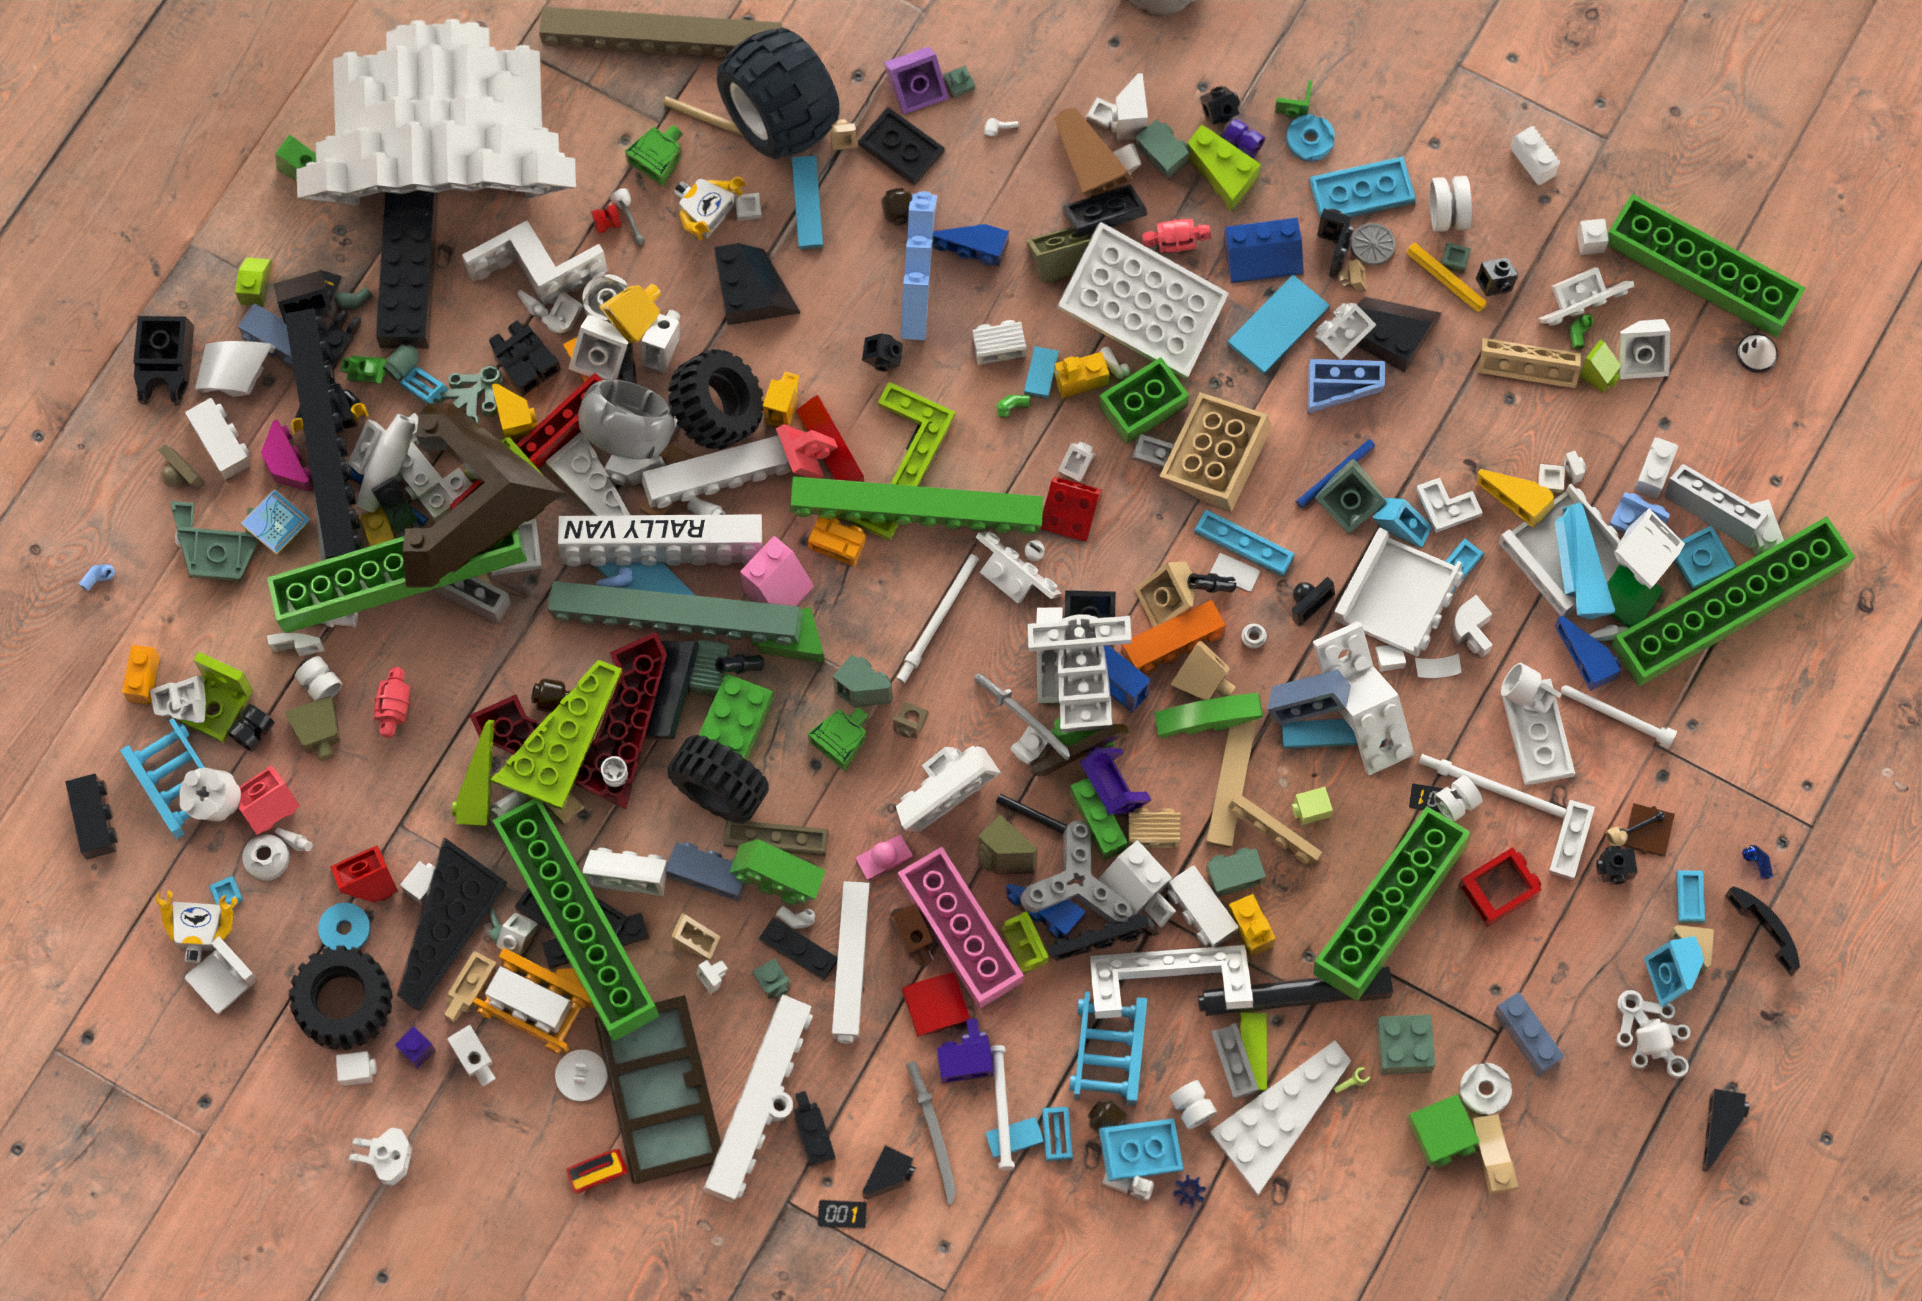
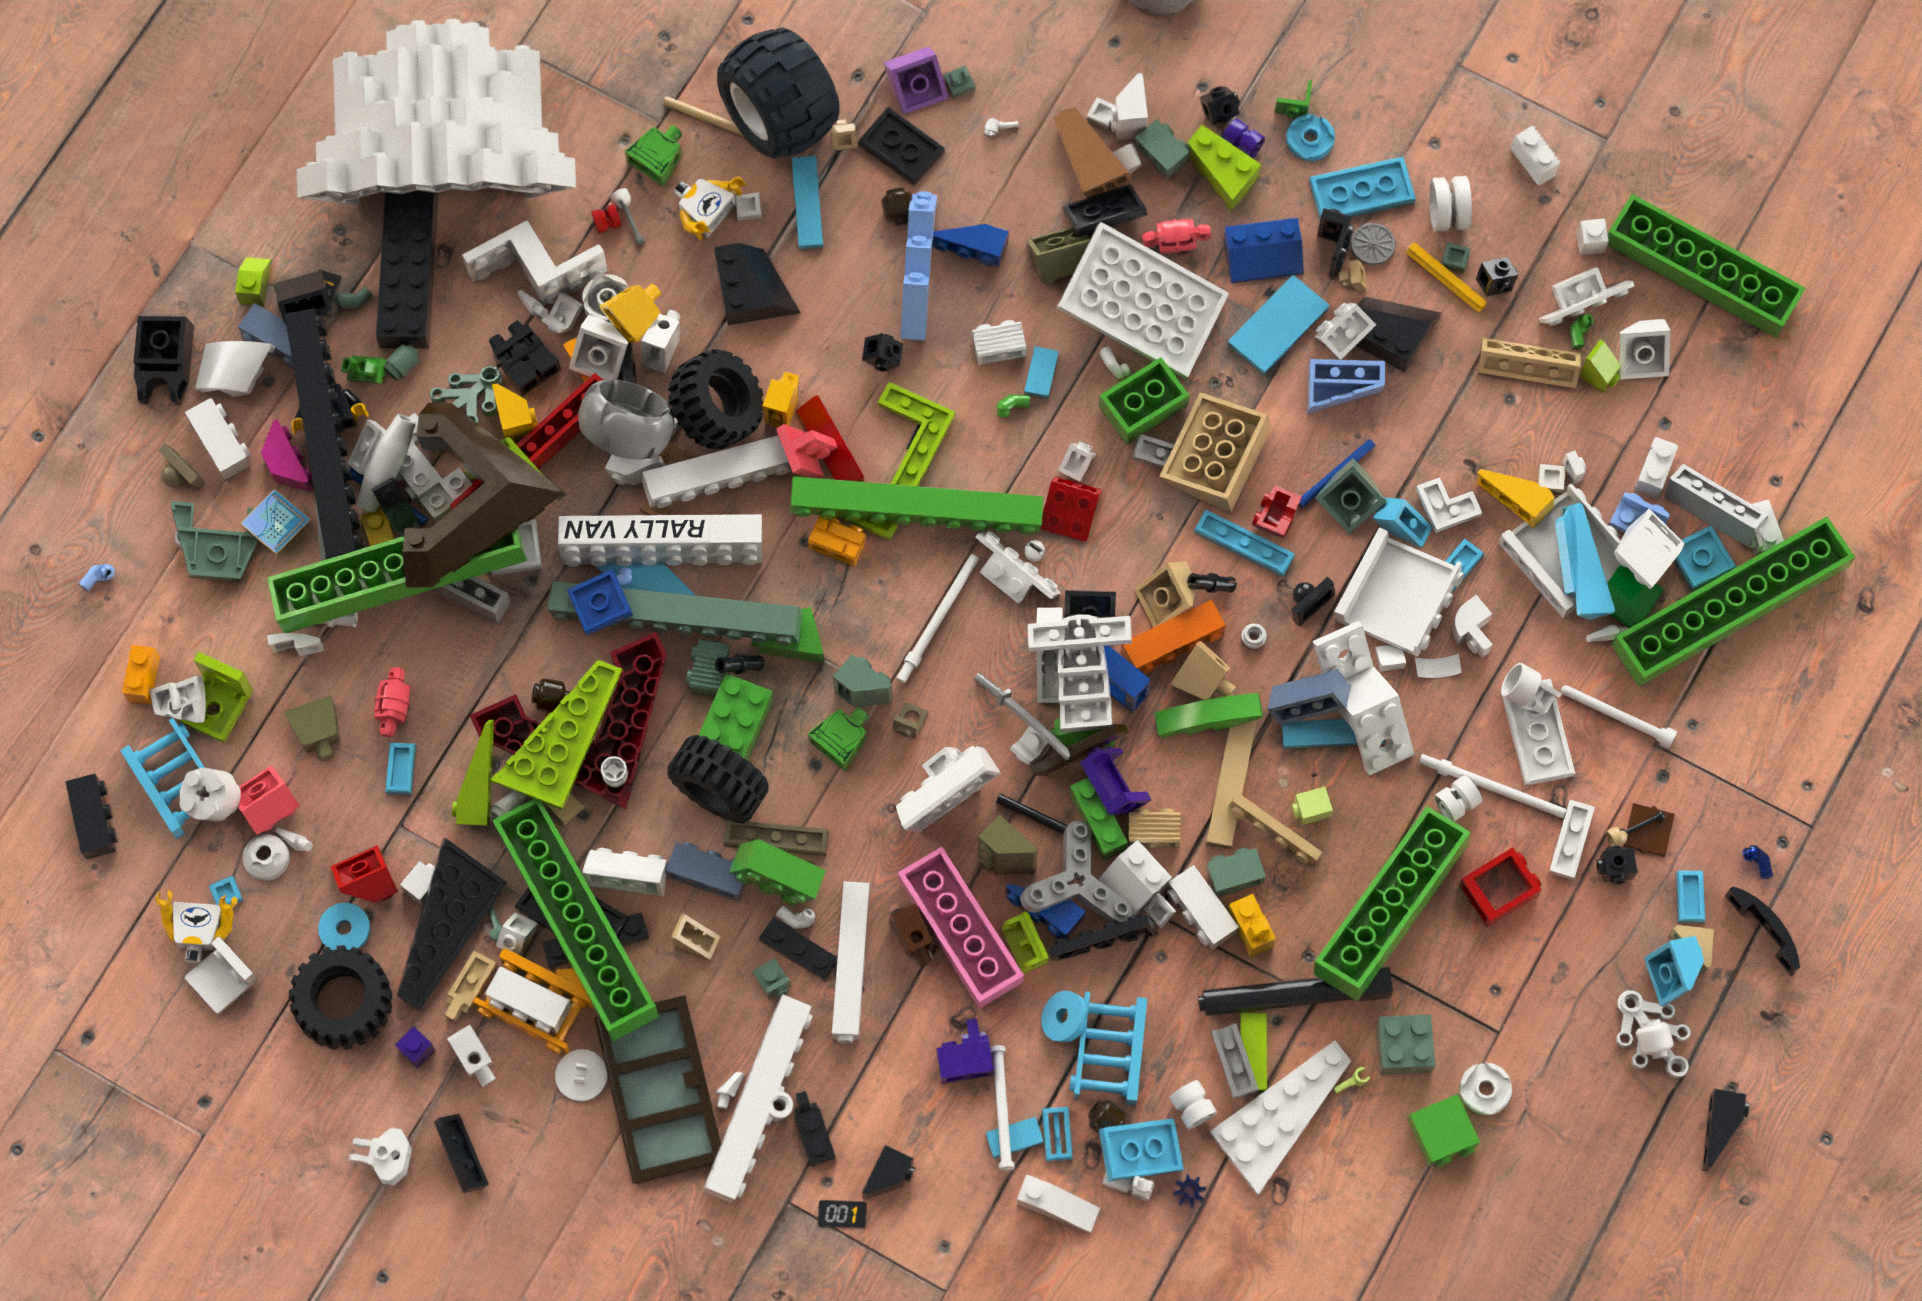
(250, 727): black wheel -> none
(292, 156): bright green torso -> none
(316, 676): white wheel -> none
(339, 339): black hinge -> none
(355, 1068): white brick -> none
(400, 768): none -> medium azure tile
(433, 394): medium azure tile -> none
(461, 1153): none -> black plate
(584, 475): white wing -> none
(596, 1170): slope -> none
(599, 602): none -> blue tile
(646, 31): dark tan brick -> none
(672, 688): black tile -> none
(702, 507): white cone -> none
(711, 975): white tile -> none
(729, 1089): none -> white bar
(775, 576): bright pink slope -> none
(884, 857): bright pink tile -> none
(925, 1101): light grey sword -> none
(936, 1004): red slope -> none
(1053, 1012): none -> medium azure tile
(1057, 1204): none -> white slope
(1081, 374): yellow hinge -> none
(1110, 968): white plate -> none
(1230, 567): white sticker -> none
(1277, 512): none -> red cylinder
(1423, 796): black sticker -> none
(1494, 1155): tan slope -> none
(1528, 1034): sand blue brick -> none
(1589, 655): blue slope -> none
(1757, 353): white hat -> none

